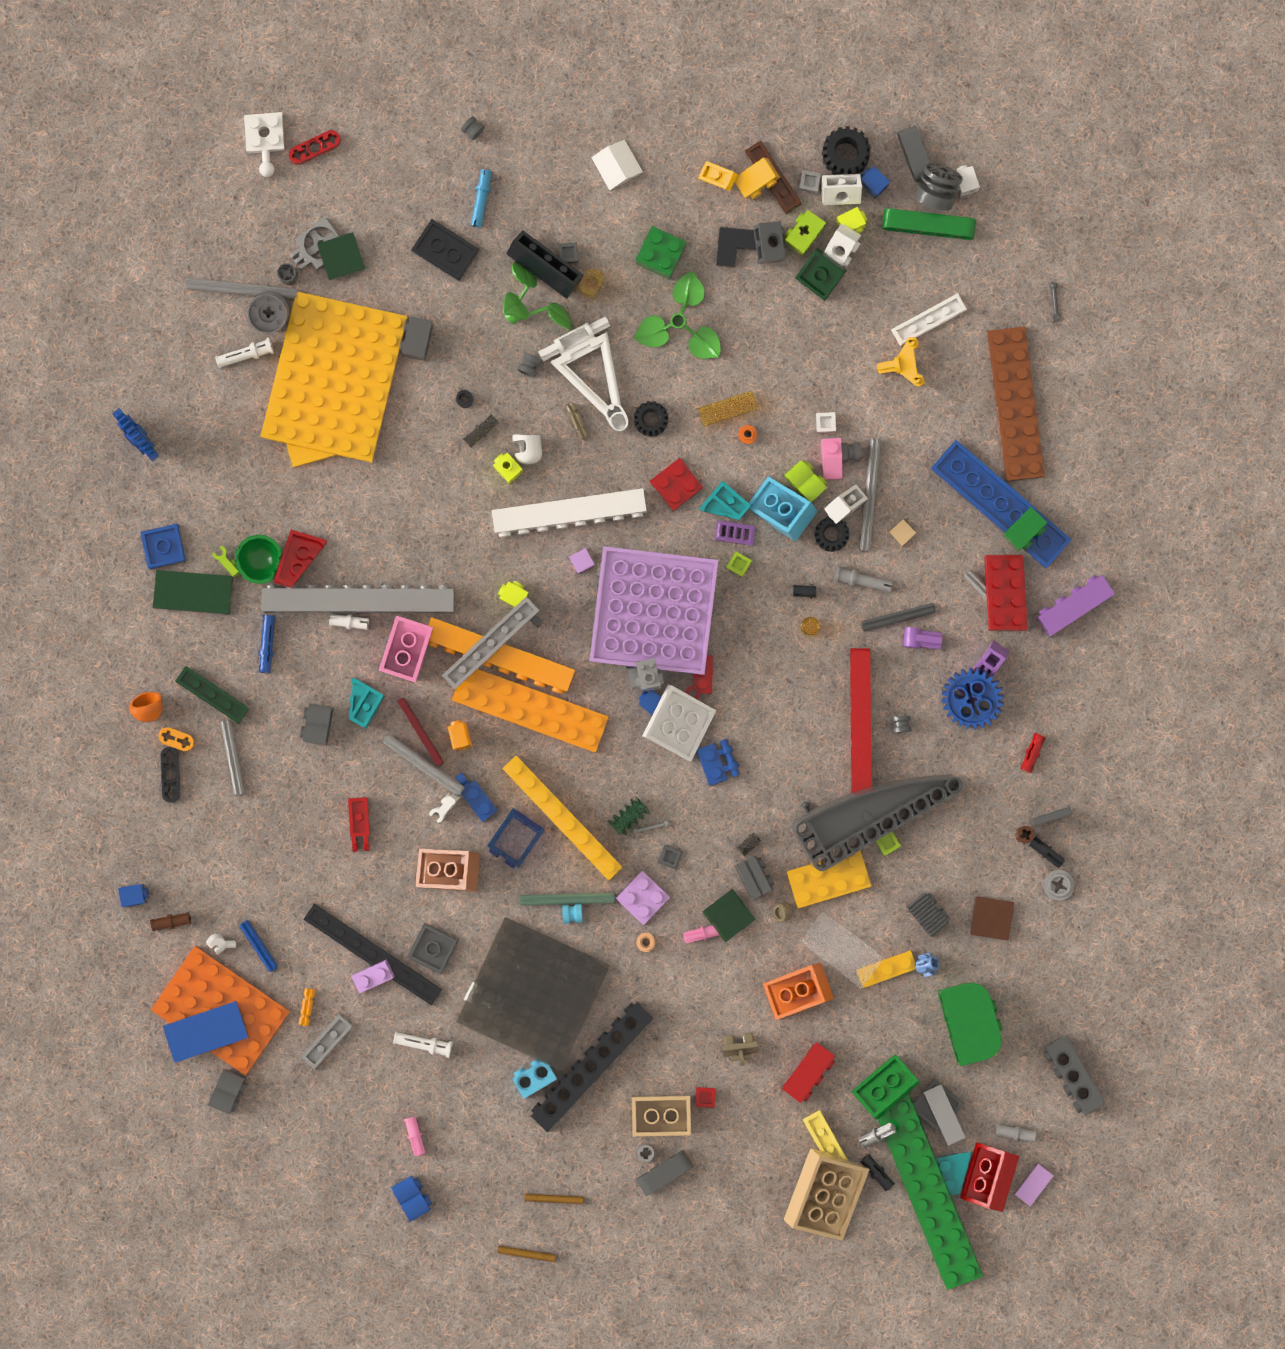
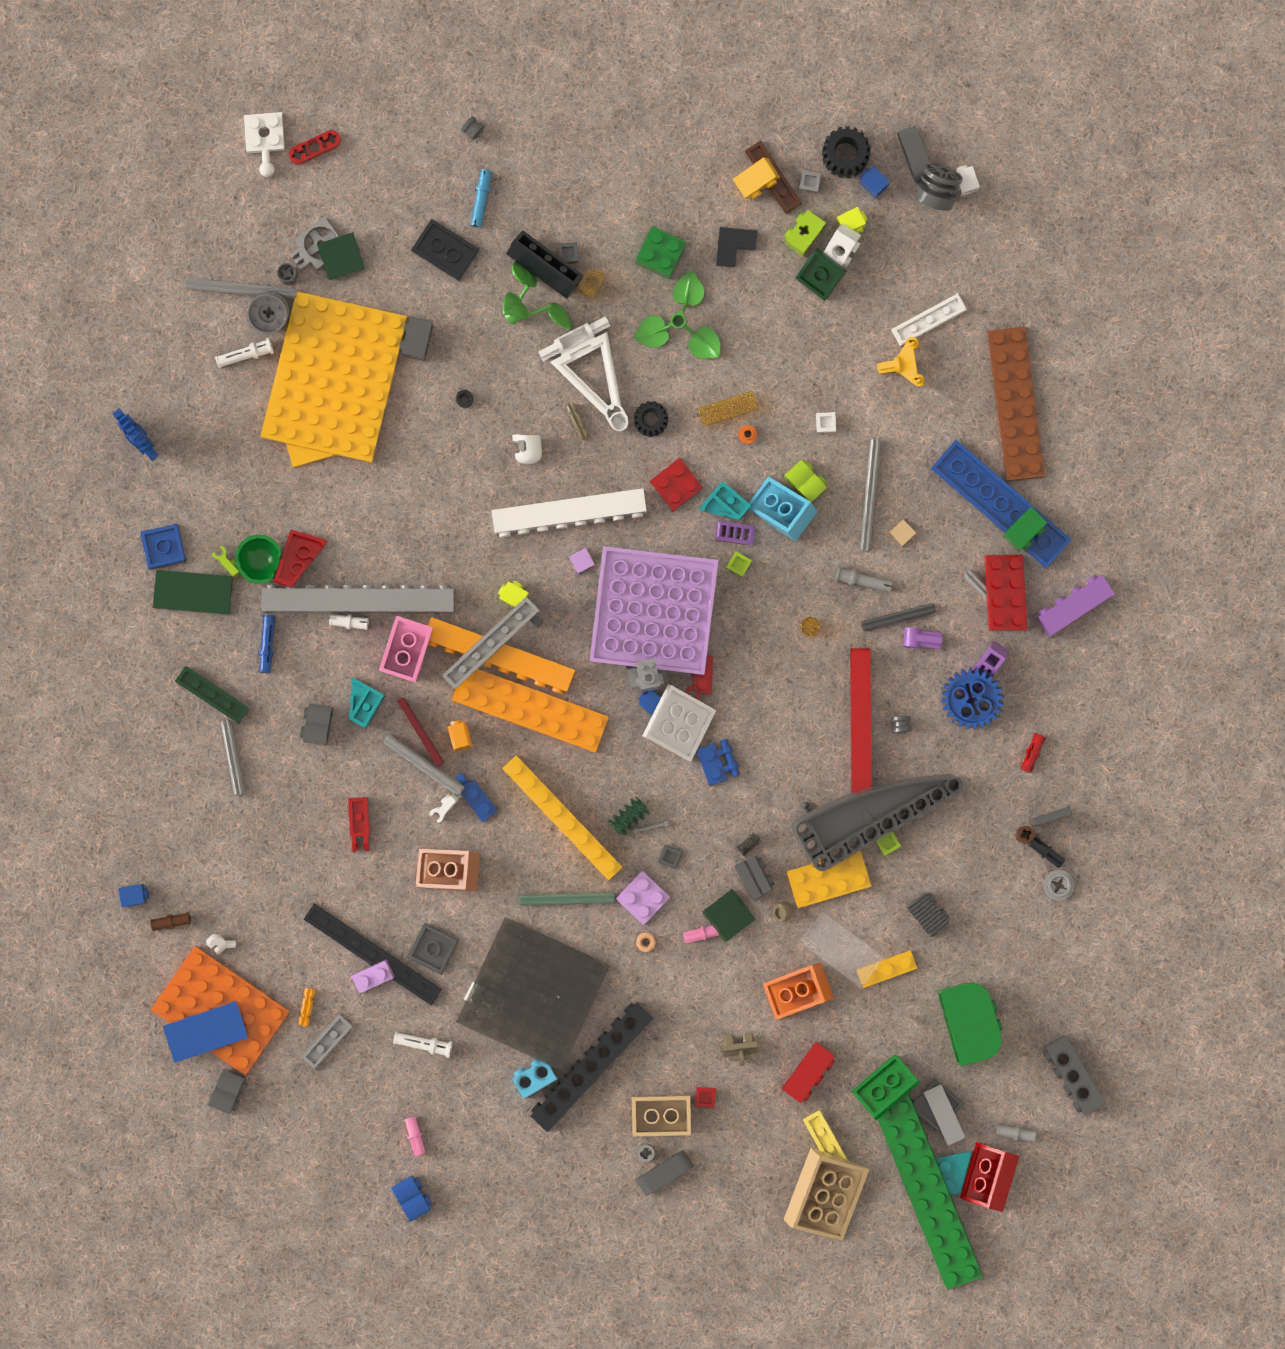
(146, 707): orange hat -> none
(174, 760): black beam -> none
(179, 735): light orange beam -> none
(258, 945): blue axle -> none
(481, 430): clear smoke pin -> none
(507, 467): neon yellow brick -> none
(526, 1253): pearl gold bar -> none
(527, 822): clear blue window -> none
(529, 365): dark grey wheel -> none
(554, 1198): pearl gold bar -> none
(572, 913): medium azure wheel -> none
(617, 164): white slope -> none
(717, 176): yellow plate -> none
(764, 251): dark grey brick -> none
(804, 591): black pin -> none
(831, 458): bright pink slope -> none
(831, 545): black tyre -> none
(841, 189): white brick -> none
(846, 504): white brick -> none
(851, 451): dark grey wheel -> none
(877, 1135): light grey axle -> none
(877, 1172): black pin -> none
(927, 964): medium blue gear -> none
(928, 224): green beam -> none
(992, 918): reddish brown tile -> none
(1033, 1184): lavender tile -> none
(1056, 317): dark grey hinge -> none

